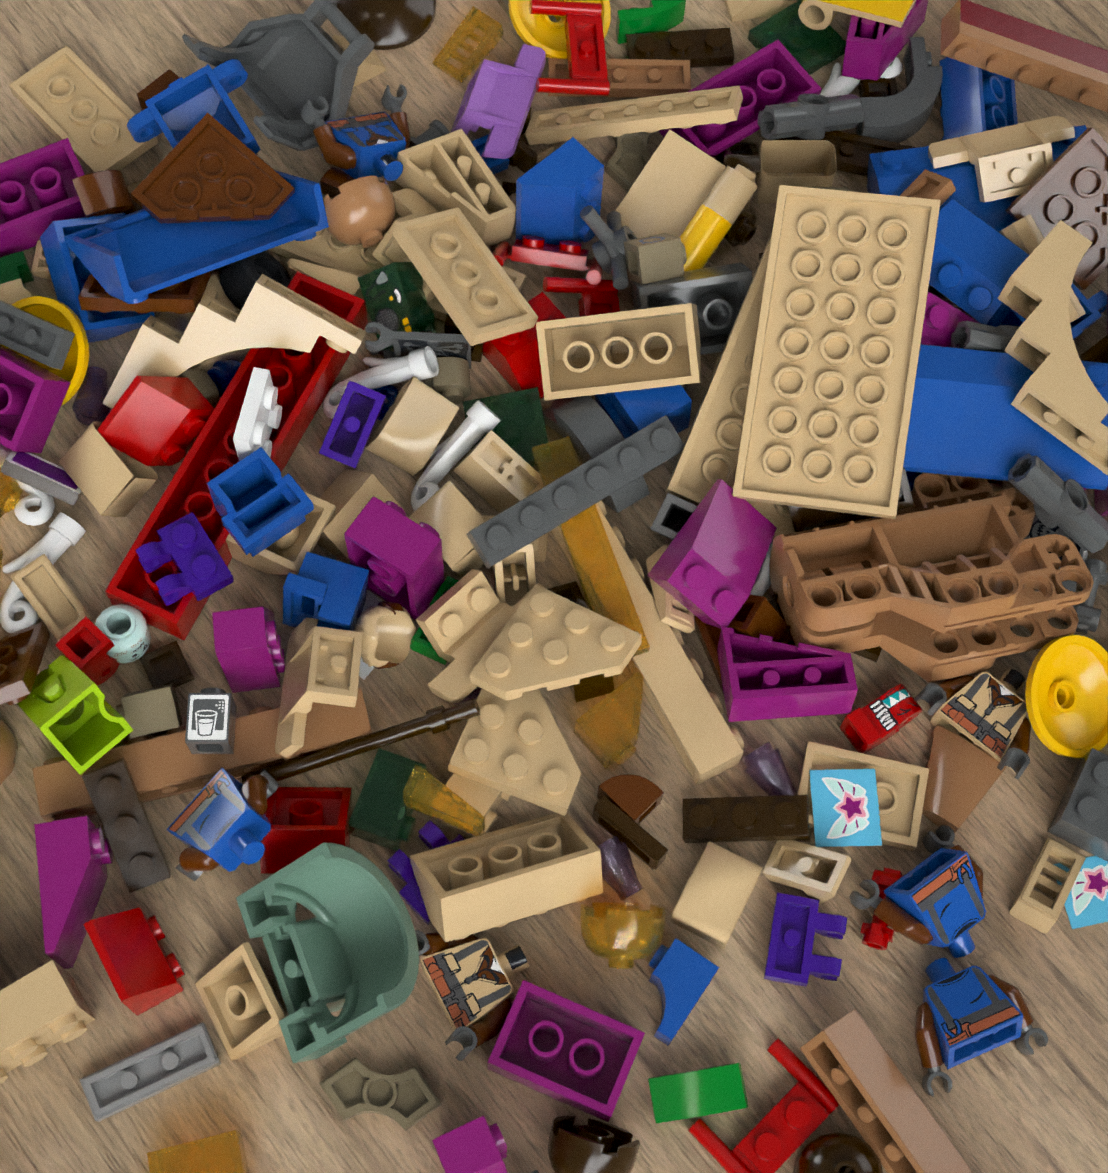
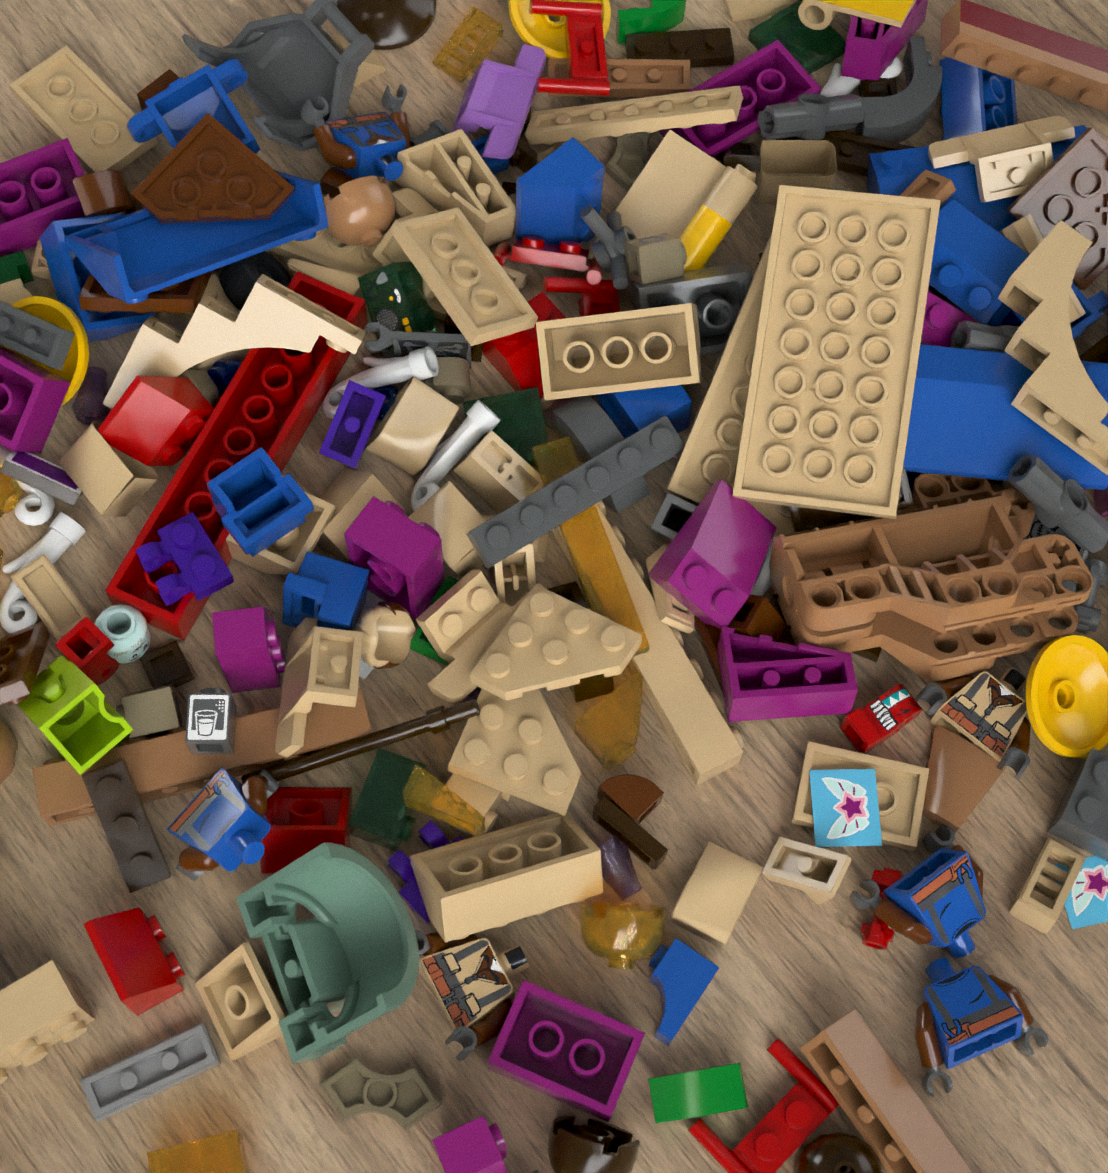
(71, 880): magenta slope -> none
(257, 415): white plate -> none
(742, 229): dark brown plate -> none
(746, 819): dark brown plate -> none
(769, 771): clear purple cone -> none
(792, 940): dark purple plate -> none

